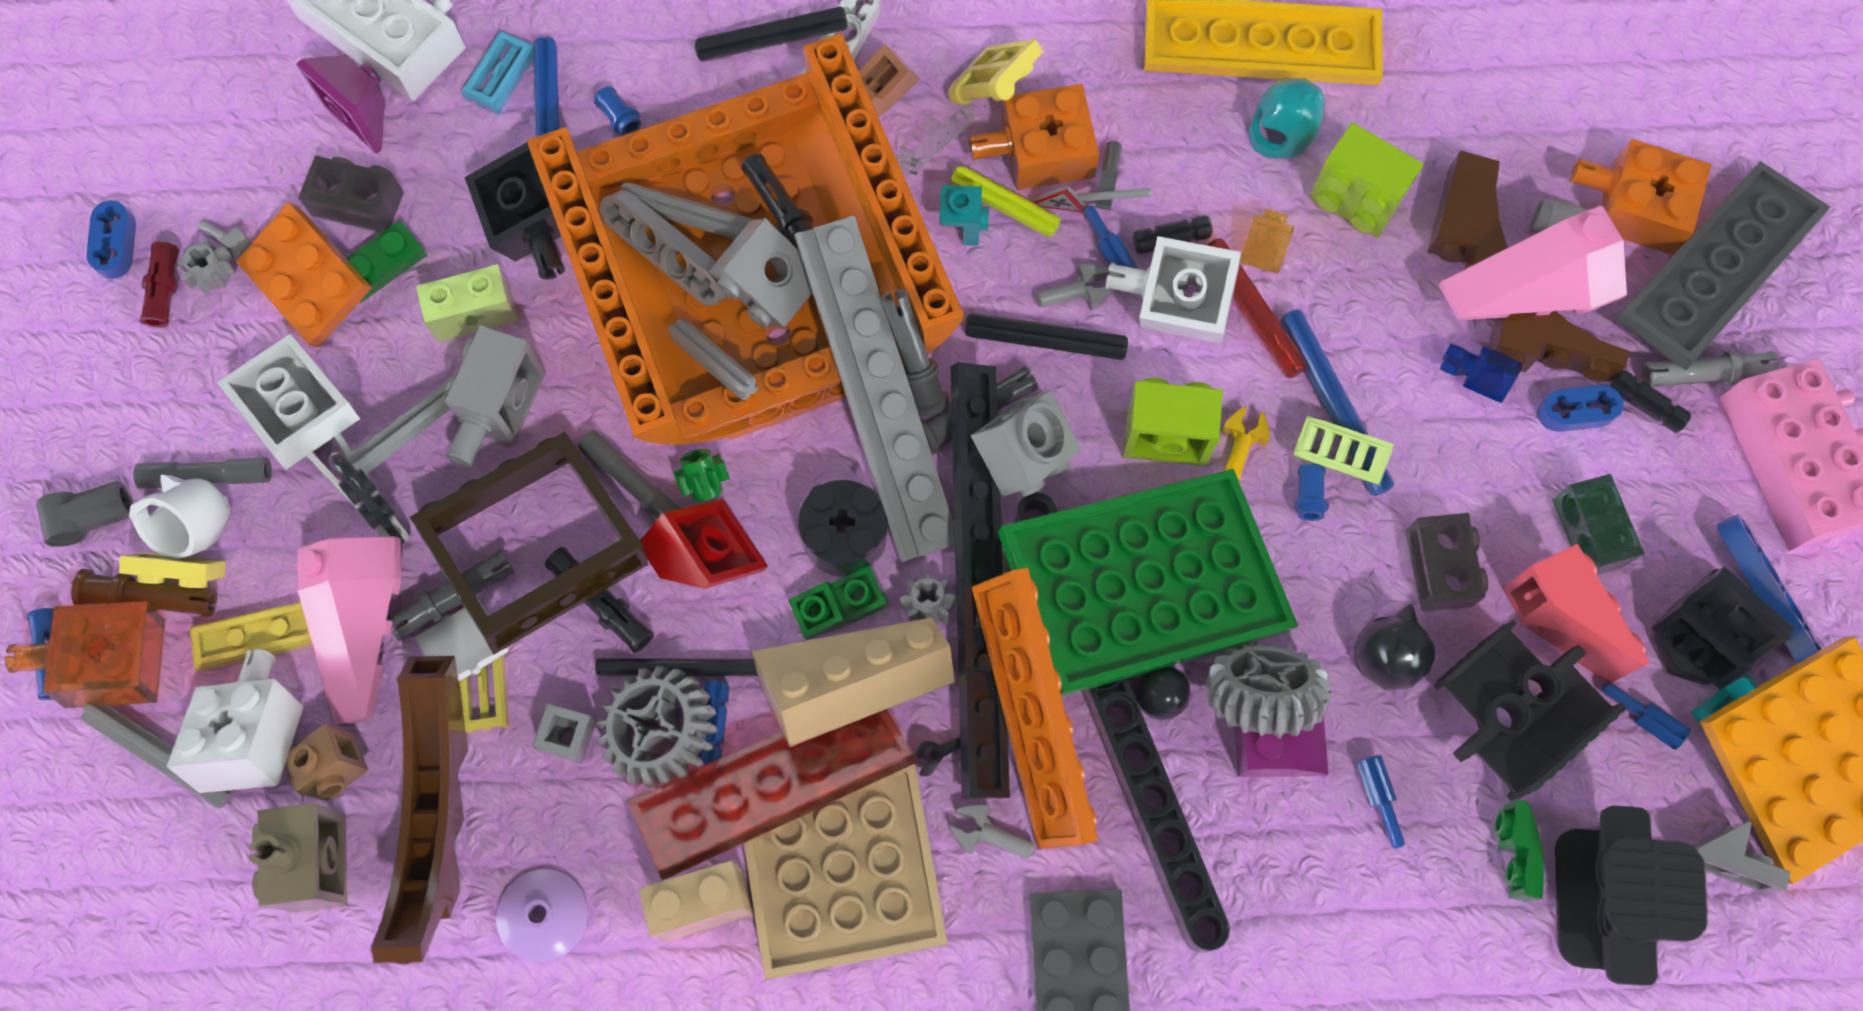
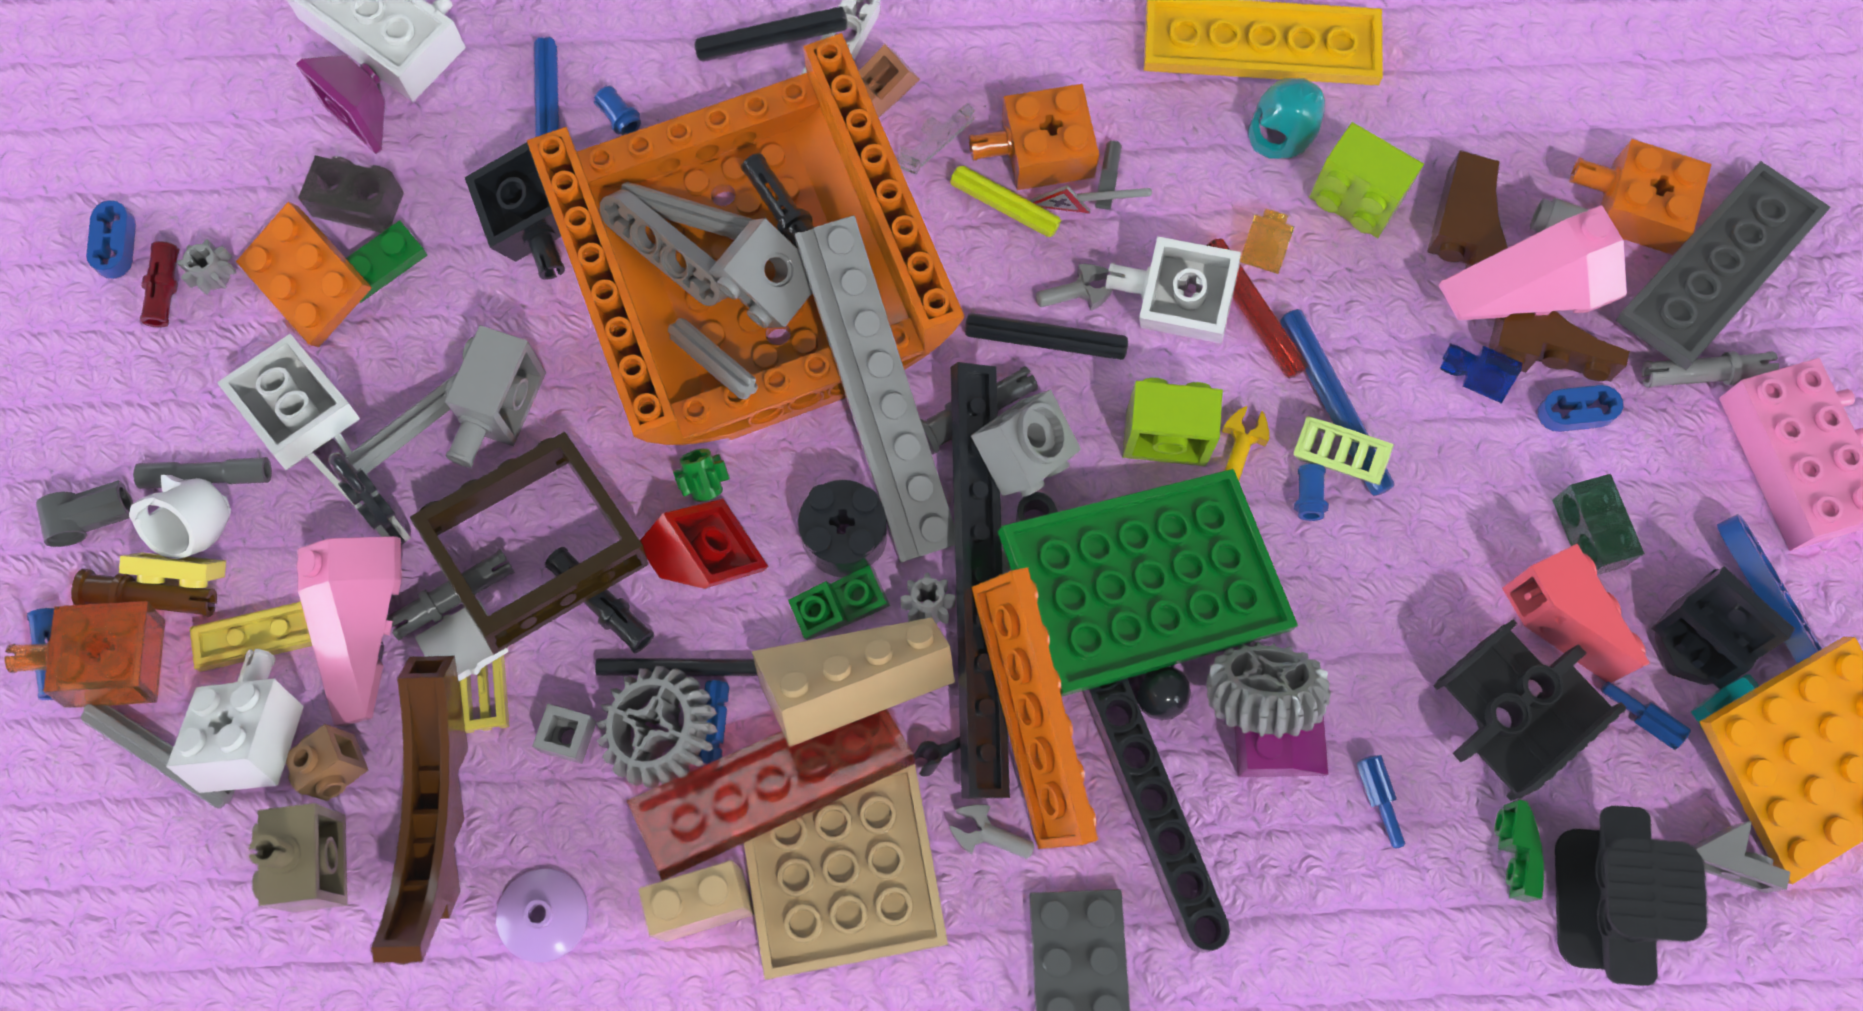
(233, 241): light grey hand -> none
(466, 301): yellowish green brick -> none
(505, 74): medium azure tile -> none
(612, 462): dark grey piece -> none
(919, 369): dark grey pin -> none
(962, 208): teal bracket -> none
(995, 72): light yellow plate -> none
(1110, 244): blue axle -> none
(1181, 230): black axle -> none
(1395, 650): black piece -> none
(1433, 562): clear smoke brick -> none
(1651, 401): black axle -> none

